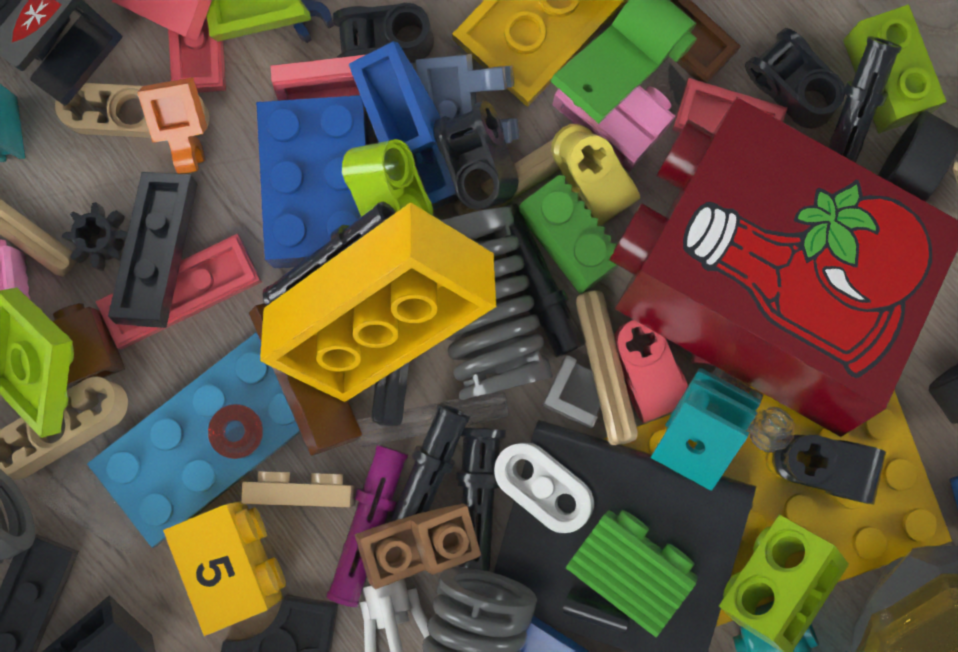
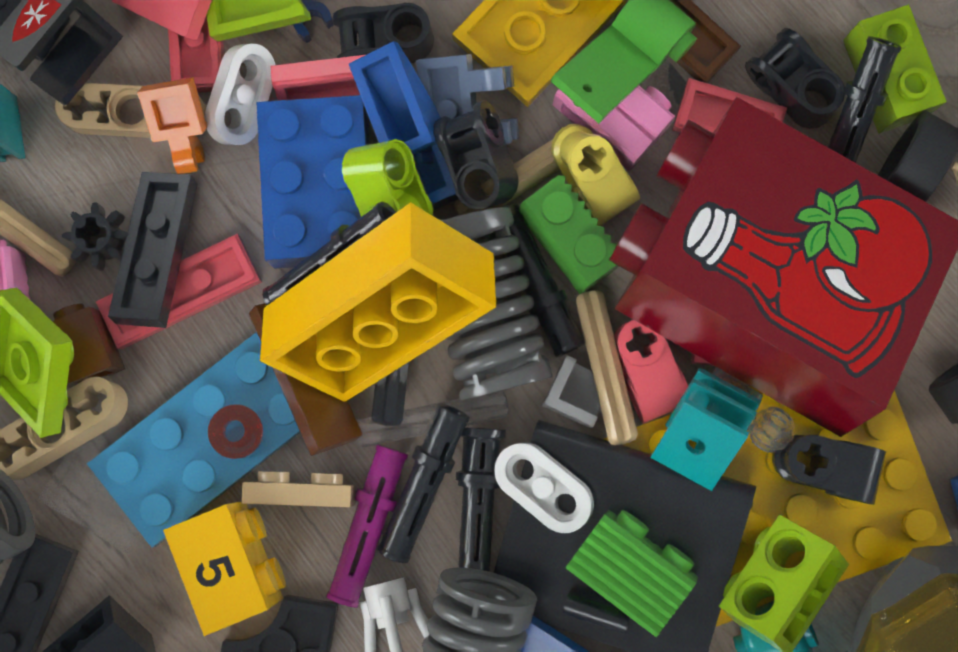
(239, 94): none -> white plate
(418, 543): medium nougat slope -> none

